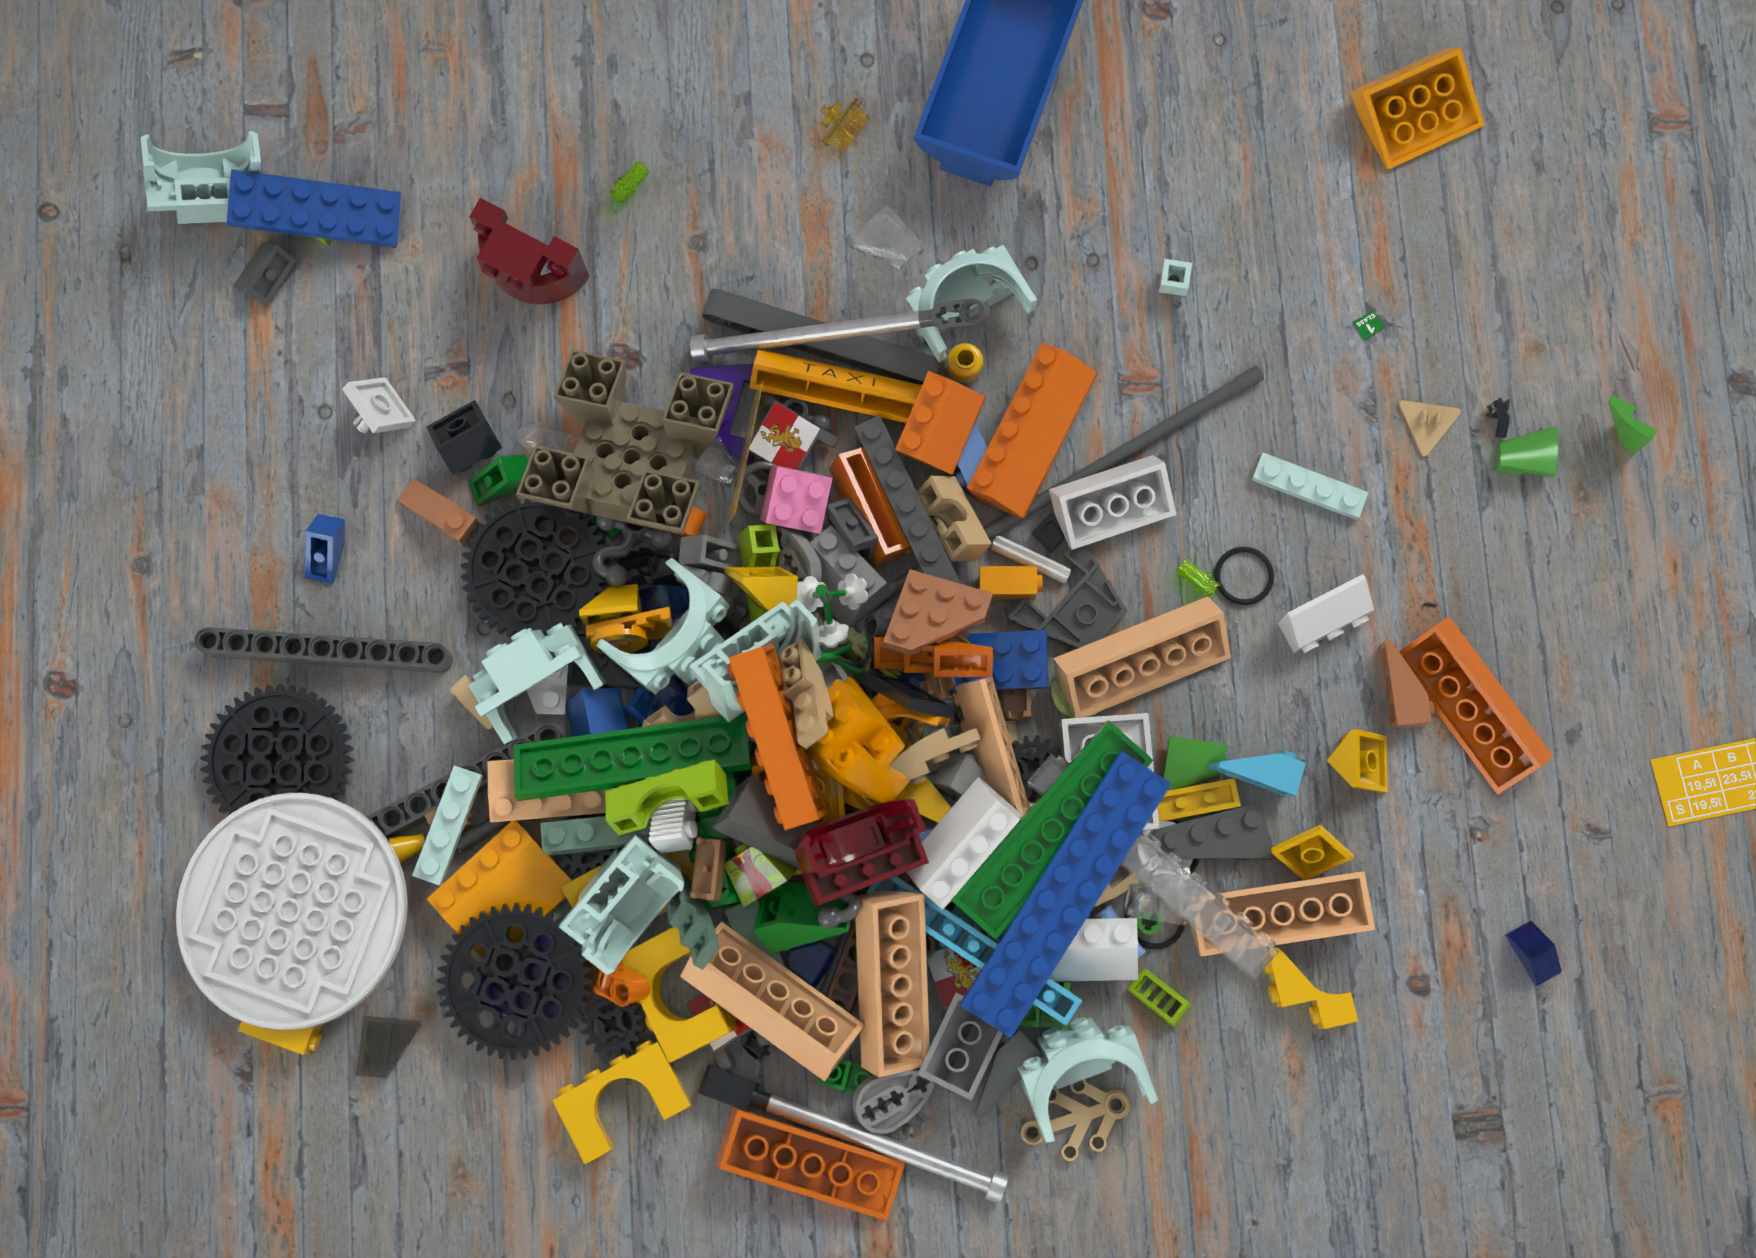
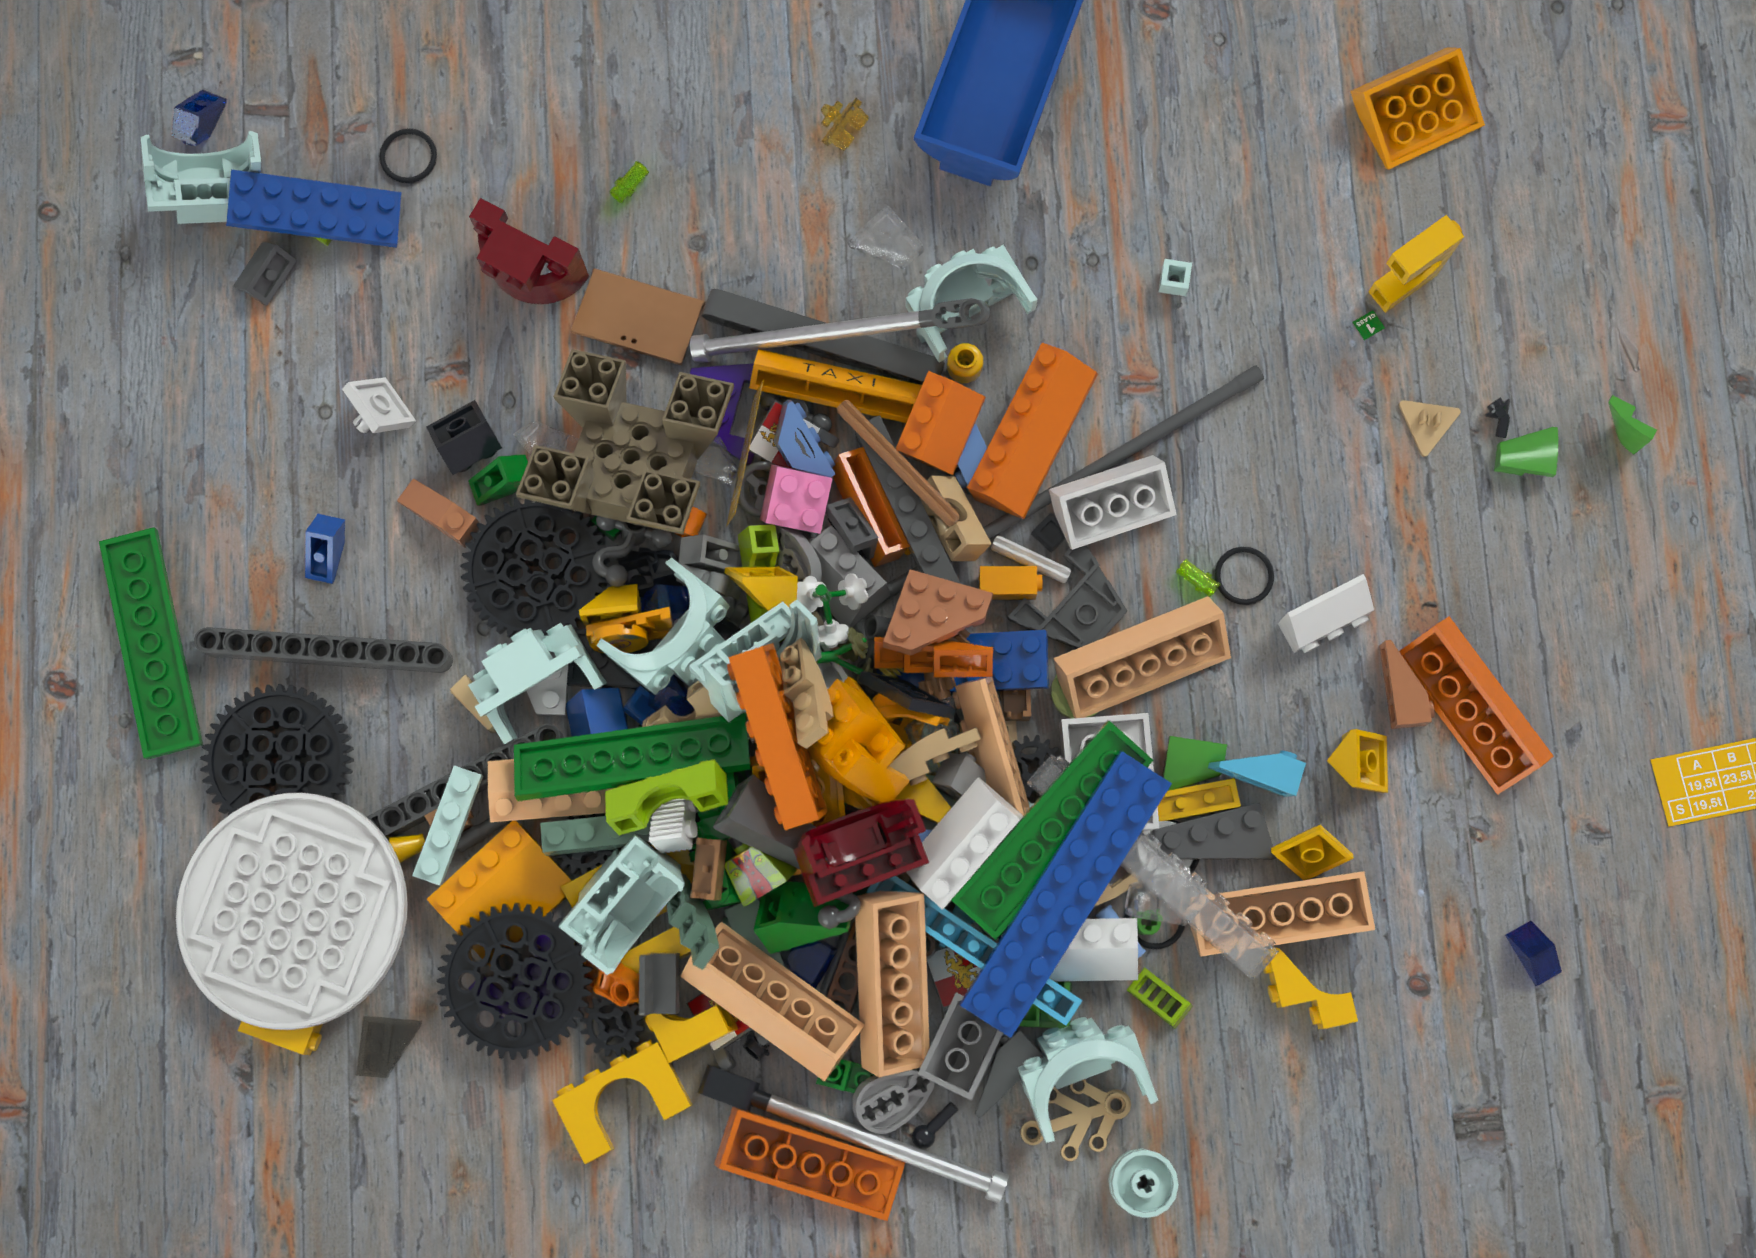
(150, 643): none -> green plate
(197, 117): none -> clear blue slope
(389, 139): none -> black tyre
(640, 313): none -> medium nougat container
(659, 983): none -> dark grey panel
(799, 443): none -> medium blue slope
(898, 463): none -> medium nougat axle
(924, 1135): none -> black bar
(1160, 1187): none -> light aqua wheel
(1310, 486): light aqua plate -> none
(1417, 263): none -> yellow arch

